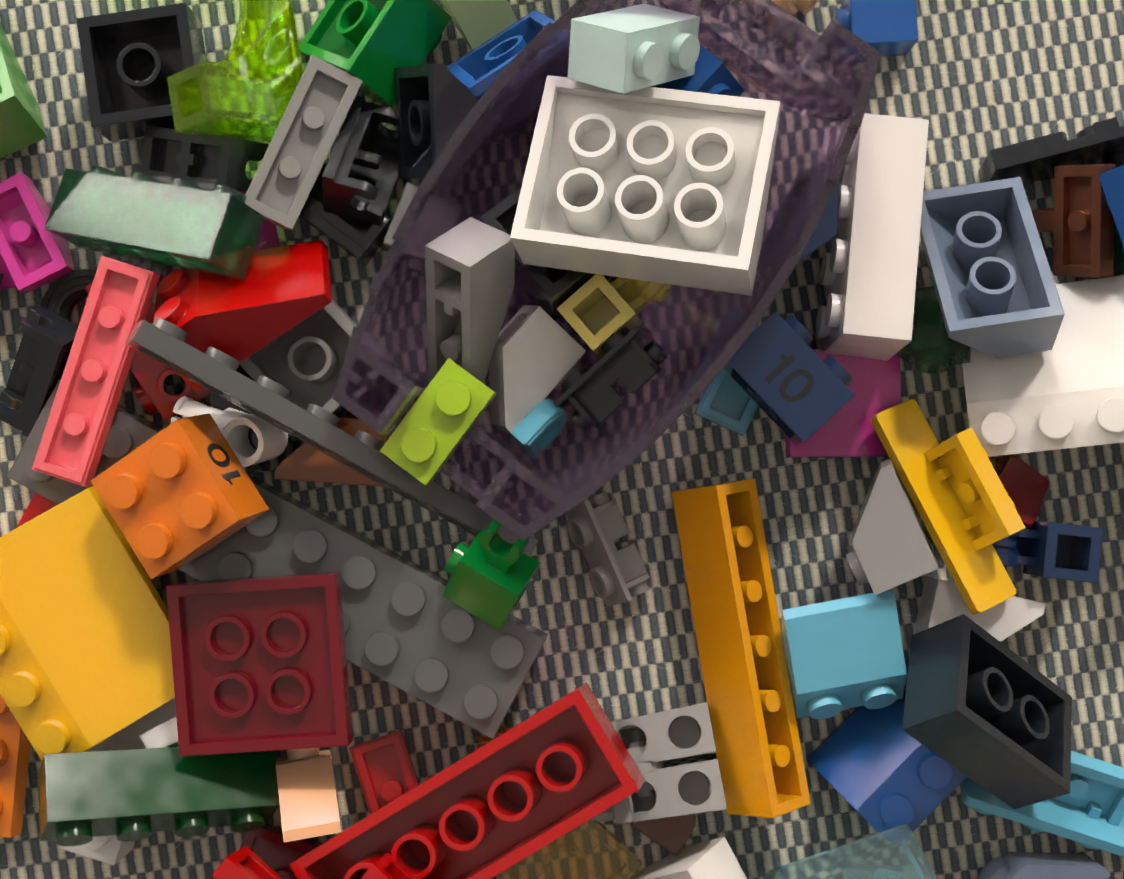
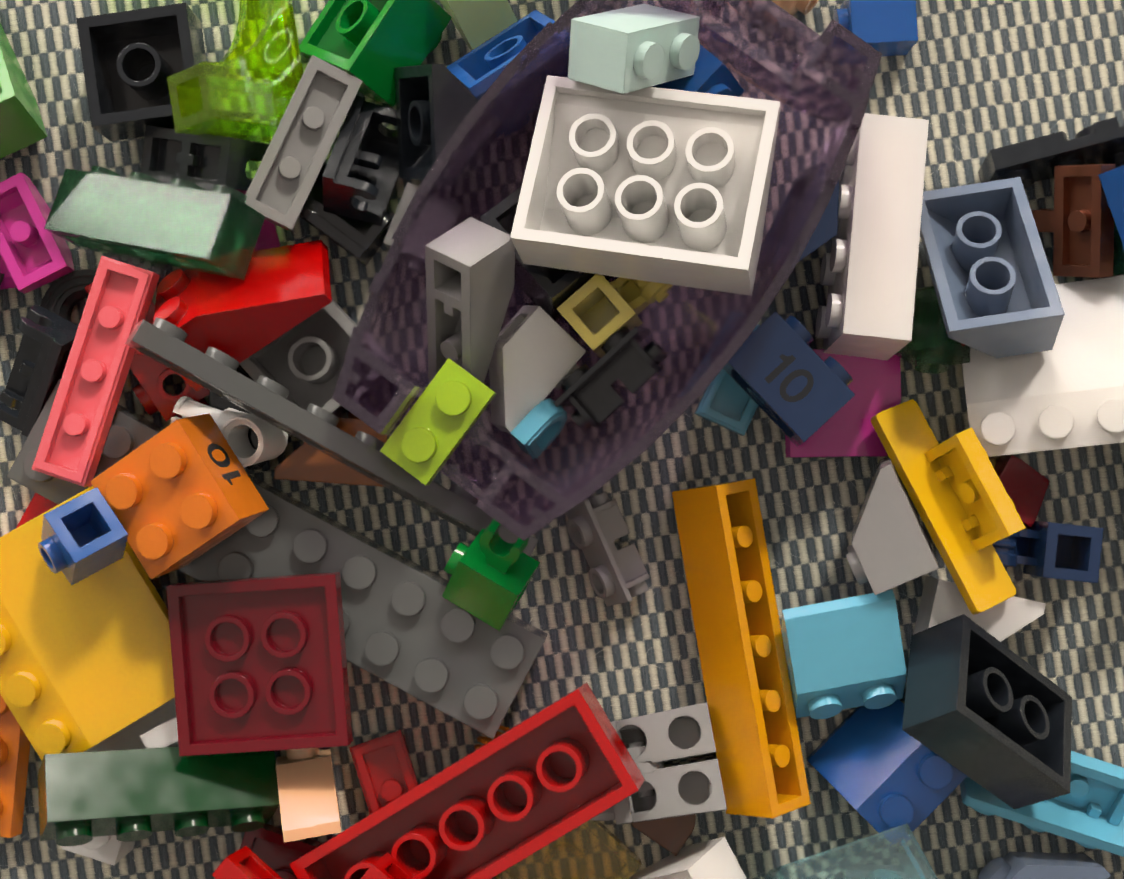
(82, 537): none -> brick

